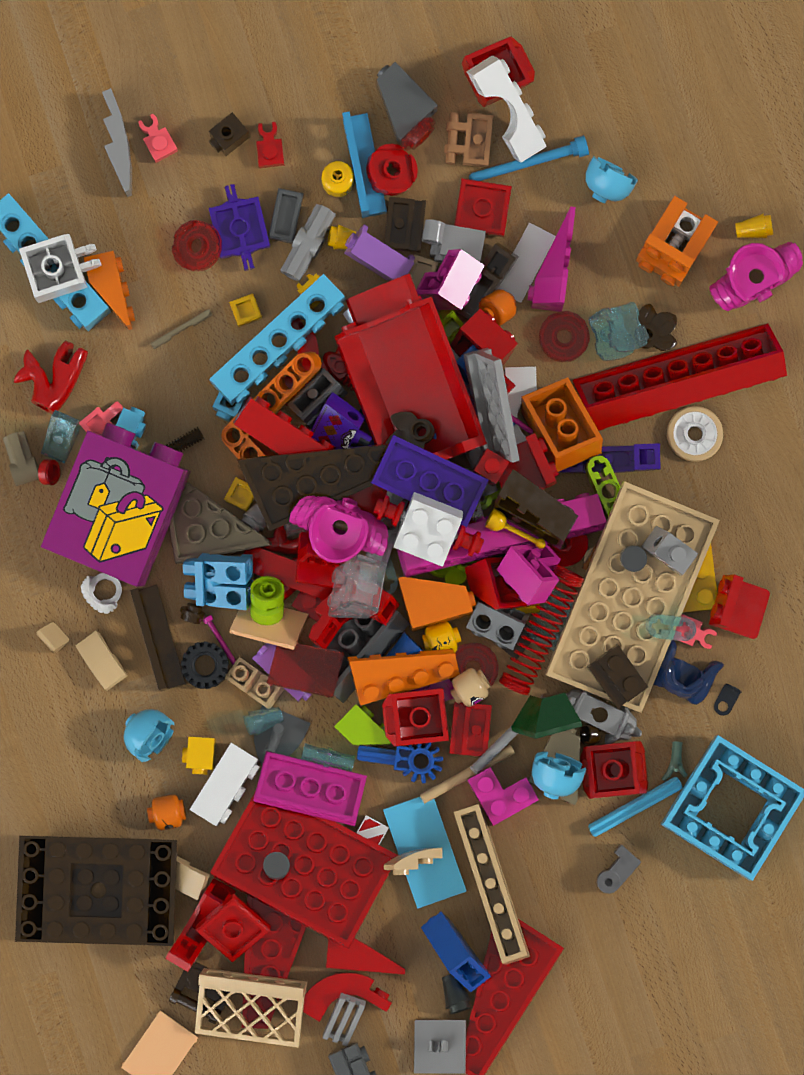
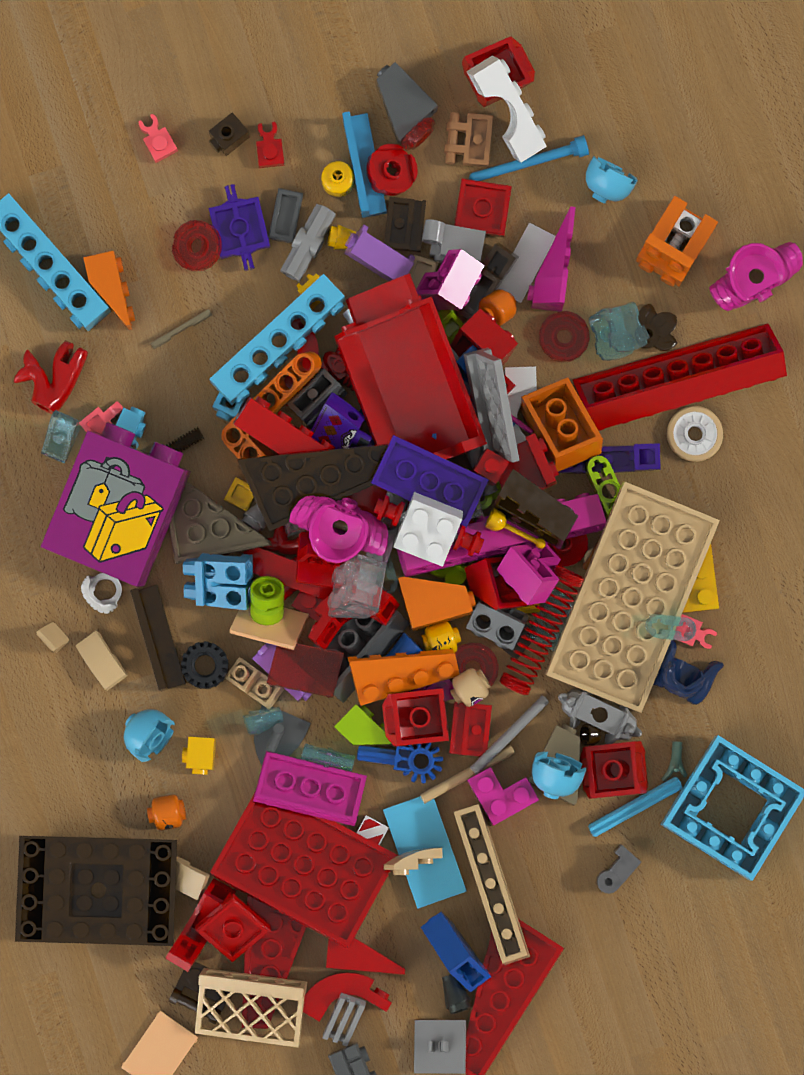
(23, 465): dark tan piece -> none
(49, 472): red tile -> none
(63, 254): white hinge -> none
(119, 149): light grey slope -> none
(192, 613): dark brown plate -> none
(208, 620): dark pink piece -> none
(225, 785): white brick -> none
(245, 310): yellow tile -> none
(276, 865): dark grey tile -> none
(408, 429): dark brown plate -> none
(546, 716): dark green slope -> none
(617, 676): dark brown plate -> none
(633, 558): dark grey tile -> none
(669, 550): light grey torso -> none
(729, 695): black piece -> none
(739, 606): red bracket -> none
(755, 227): yellow cone -> none

